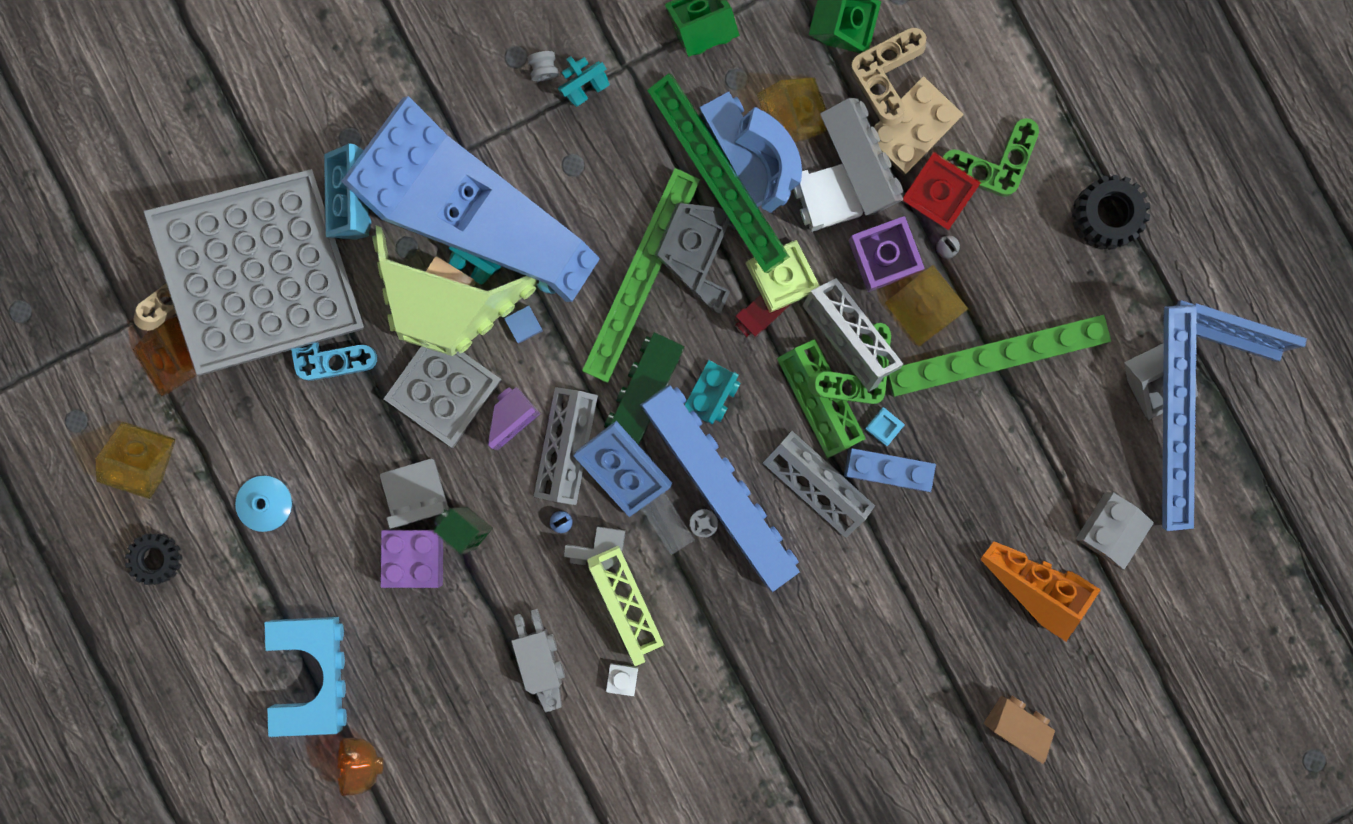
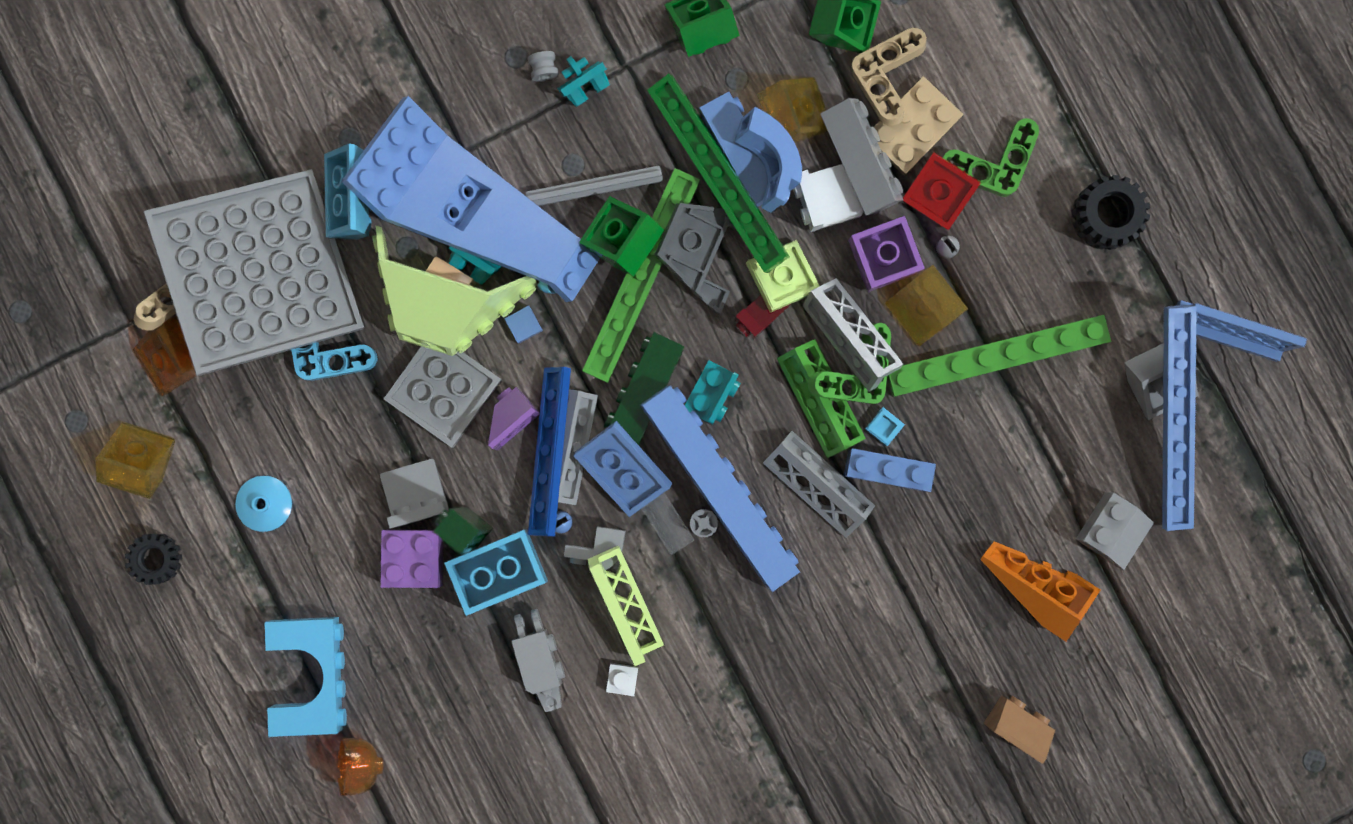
(496, 572): none -> medium azure brick
(549, 451): none -> blue tile
(595, 186): none -> light grey axle
(622, 235): none -> green slope

